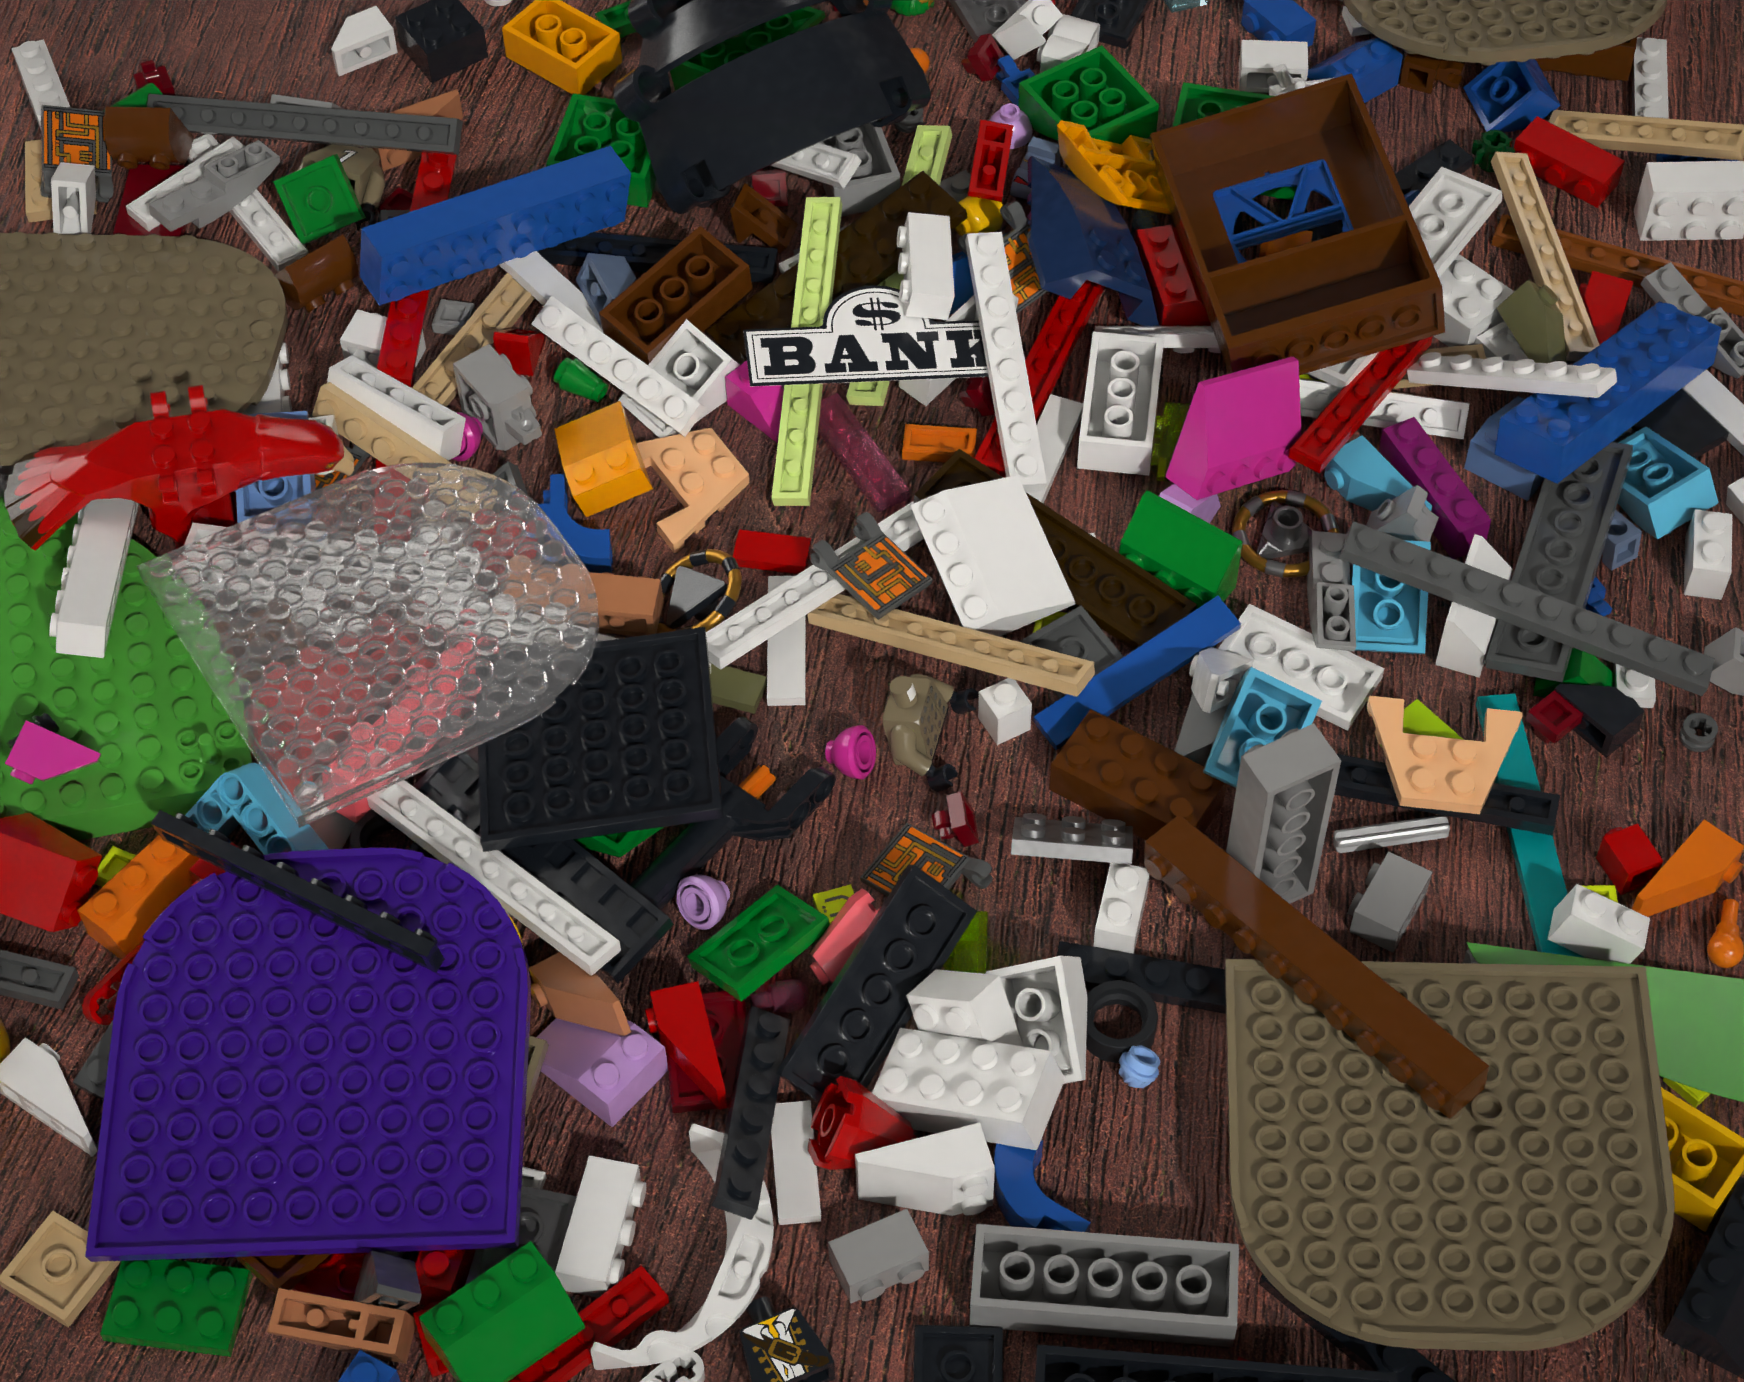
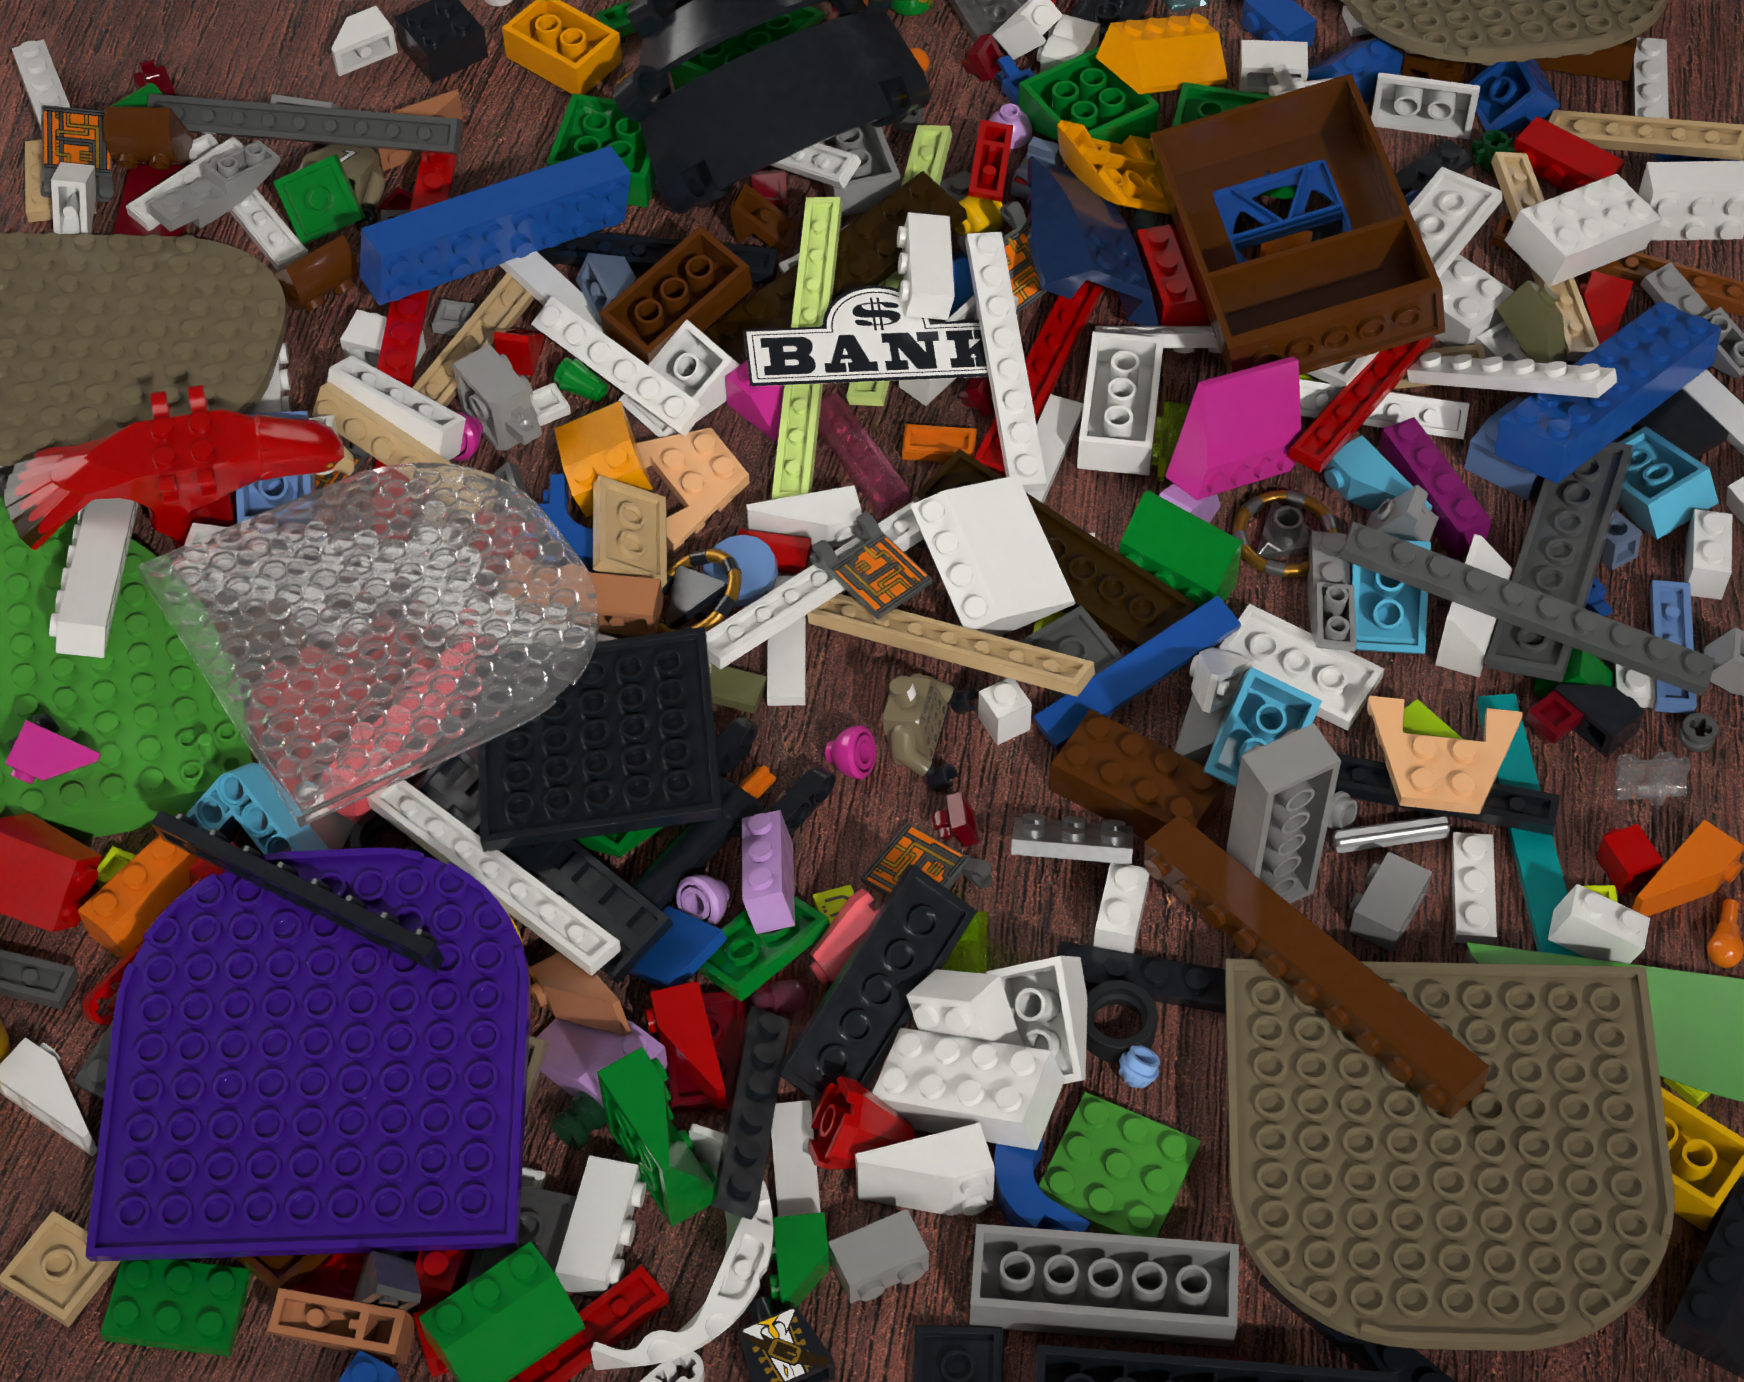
(549, 404): none -> white tile
(578, 1121): none -> clear green wheel
(629, 530): none -> tan plate
(643, 1131): none -> green slope
(679, 951): none -> blue tile
(755, 562): none -> medium blue tile
(768, 872): none -> lavender brick
(801, 1257): none -> green slope
(815, 515): none -> white slope
(1119, 1169): none -> bright green plate
(1164, 53): none -> light orange slope
(1342, 811): none -> light grey plate
(1424, 105): none -> white slope
(1473, 888): none -> white plate
(1583, 229): none -> white brick
(1651, 779): none -> clear hips
(1673, 622): none -> medium blue plate

